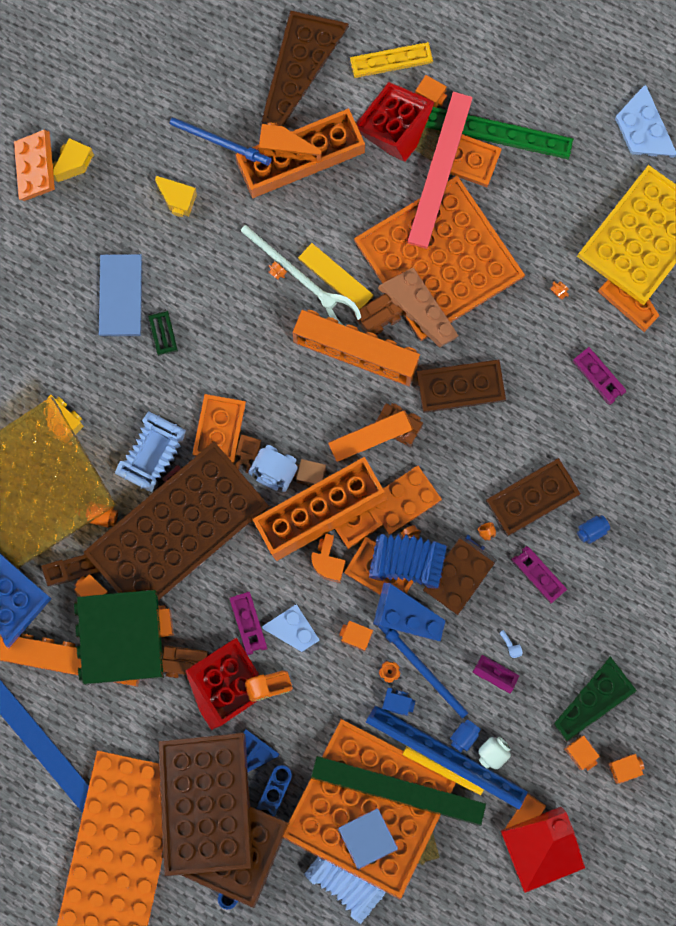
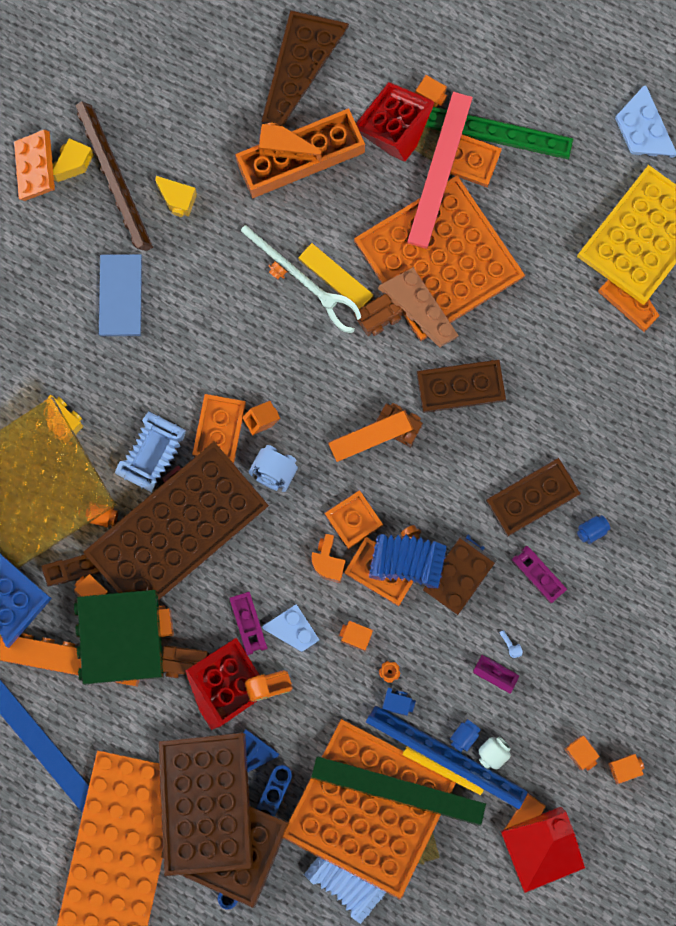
(113, 174): none -> reddish brown plate
(167, 350): dark green tile -> none
(248, 449): dark orange plate -> none
(250, 153): blue bar -> none
(261, 417): none -> orange brick
(310, 472): medium nougat brick -> none
(320, 509): orange brick -> none
(356, 347): orange brick -> none
(367, 838): medium blue tile -> none
(391, 60): yellow tile -> none
(393, 636): blue bar -> none
(406, 500): orange plate -> none
(407, 615): blue wedge -> none
(487, 531): orange hinge -> none
(559, 290): orange plate -> none
(599, 375): magenta plate -> none
(601, 695): dark green wing -> none

